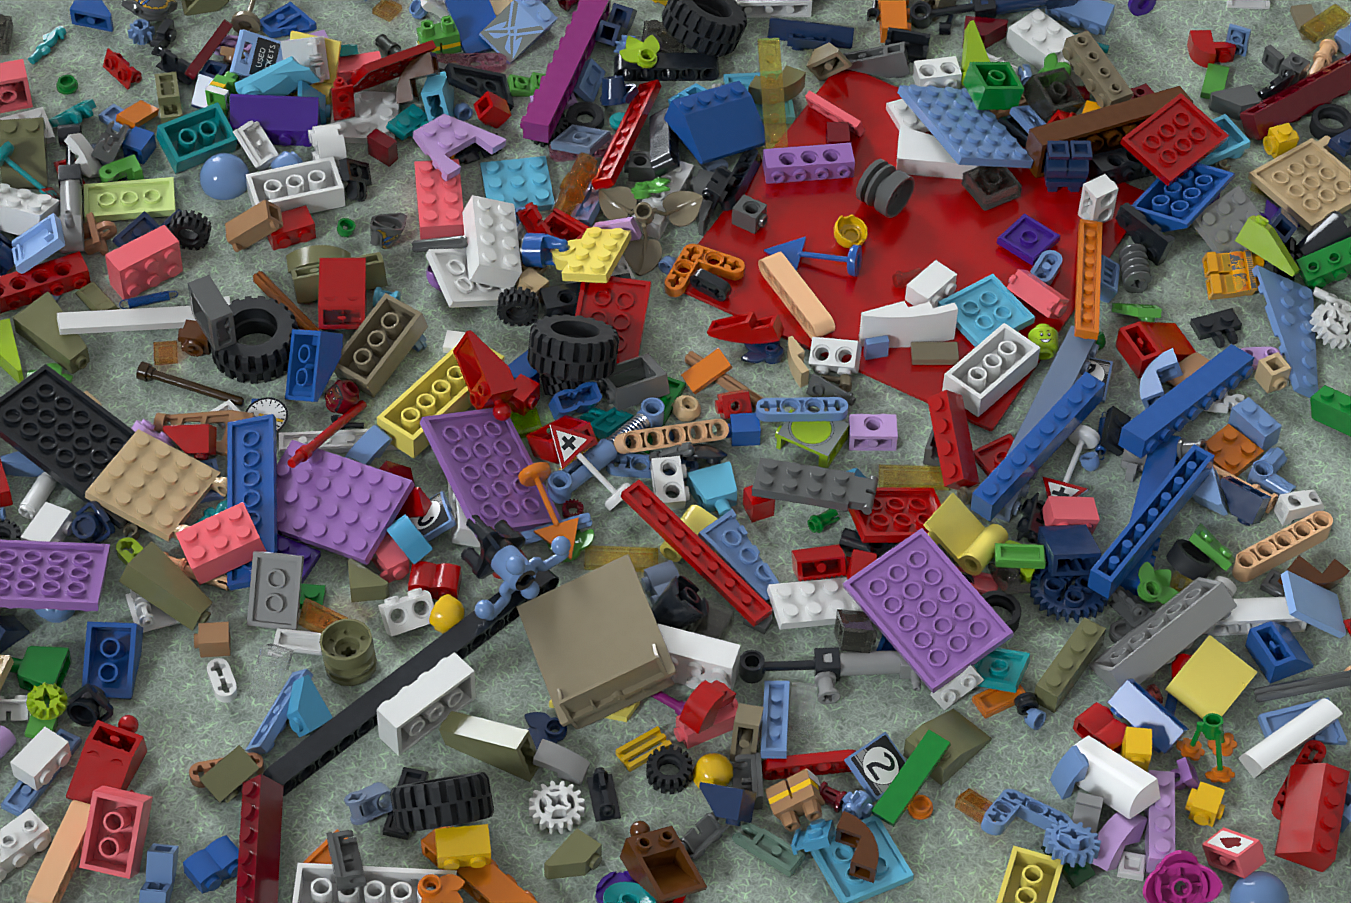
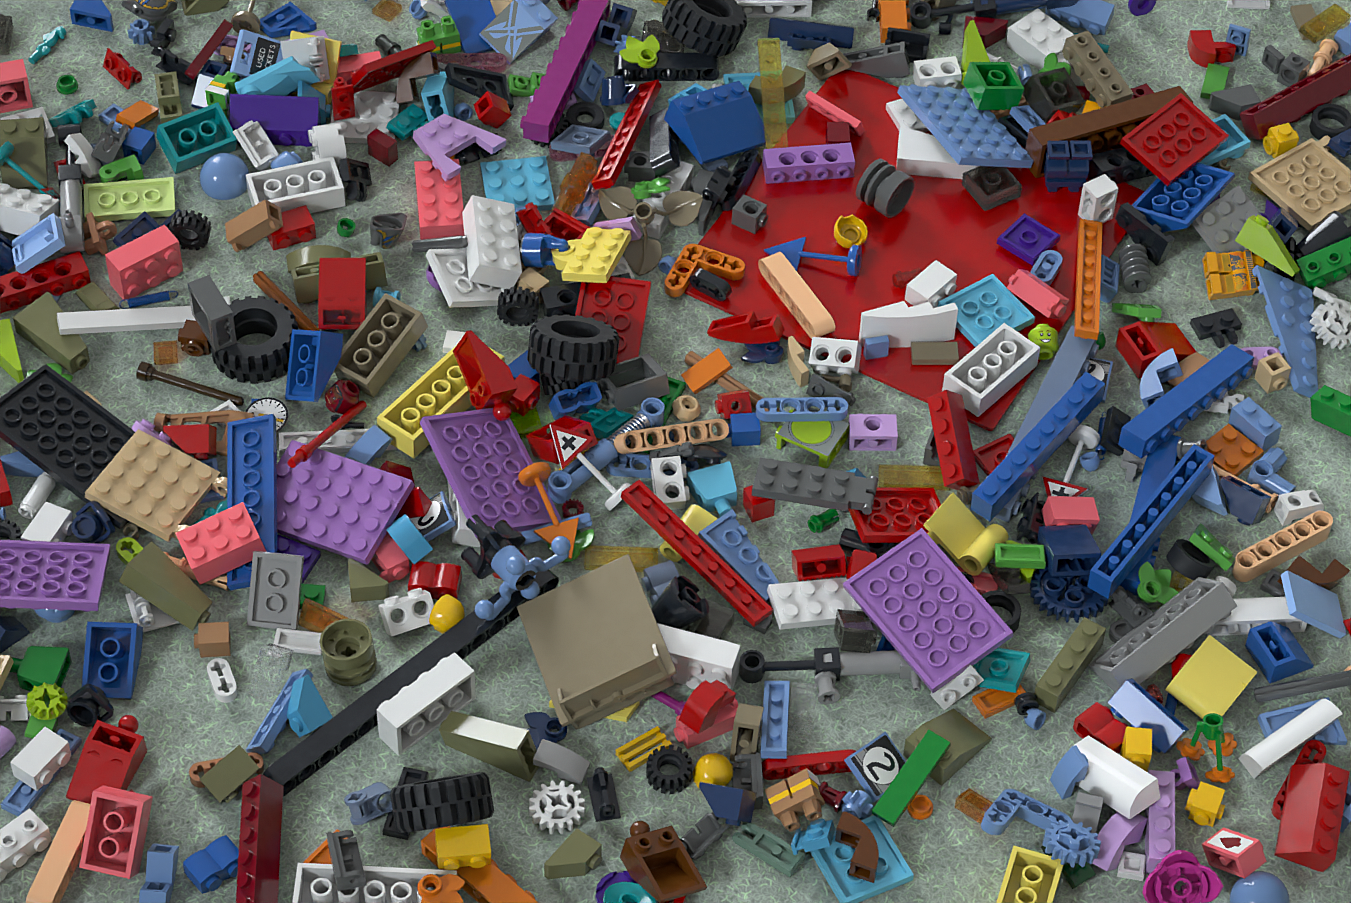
(1277, 85): black dish -> none

